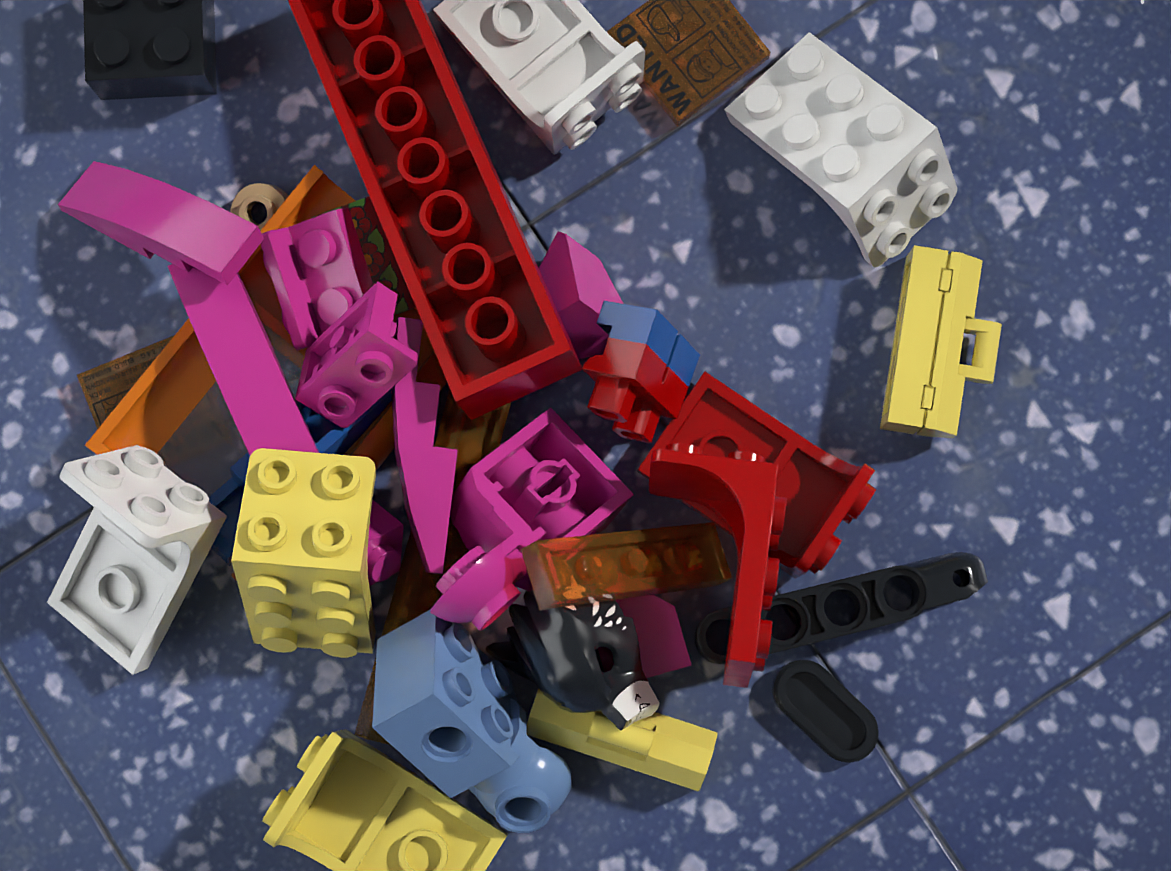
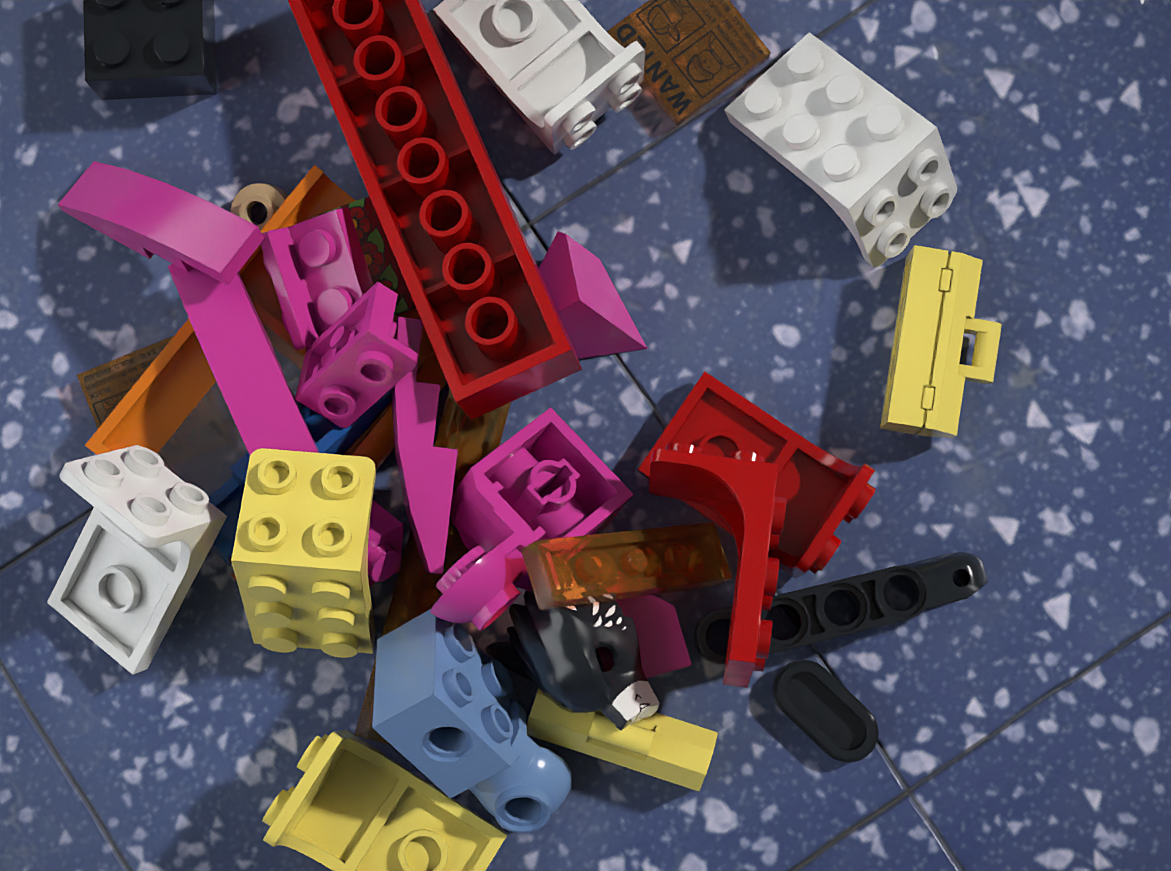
(641, 370): red hips -> none

